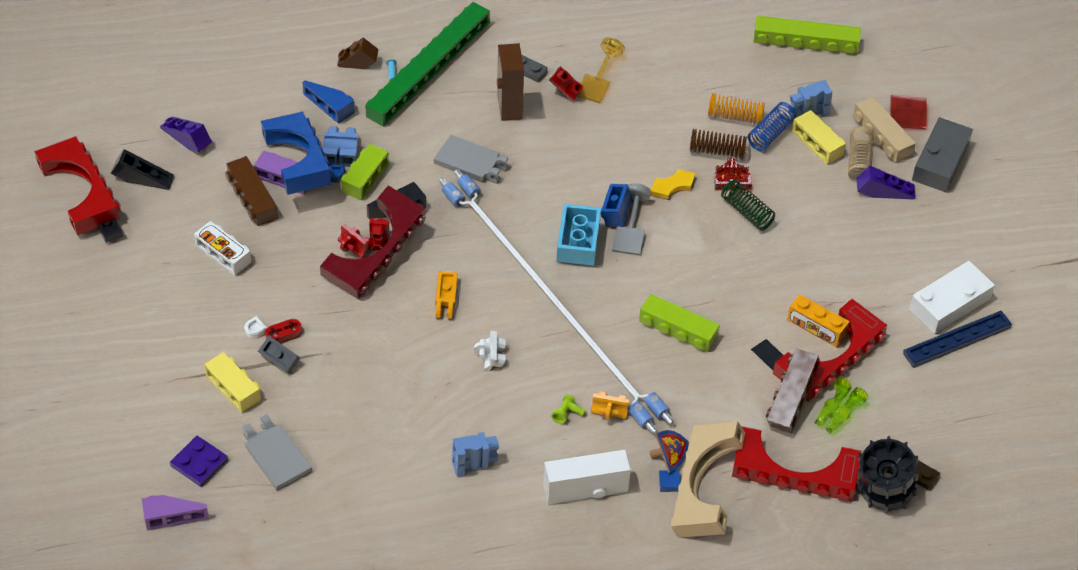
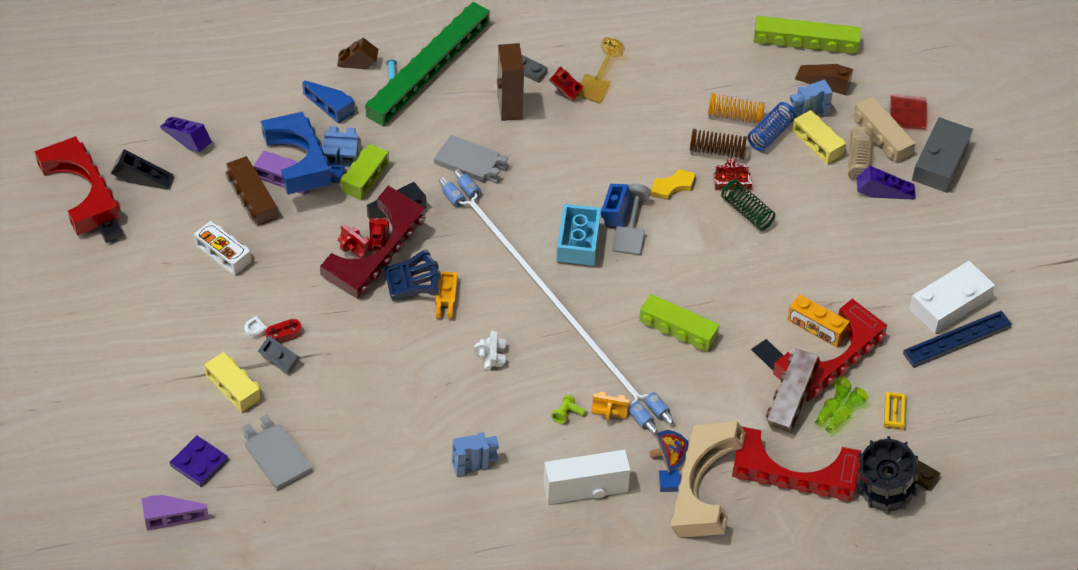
(400, 276): none -> dark blue plate
(836, 76): none -> reddish brown slope
(893, 423): none -> yellow tile

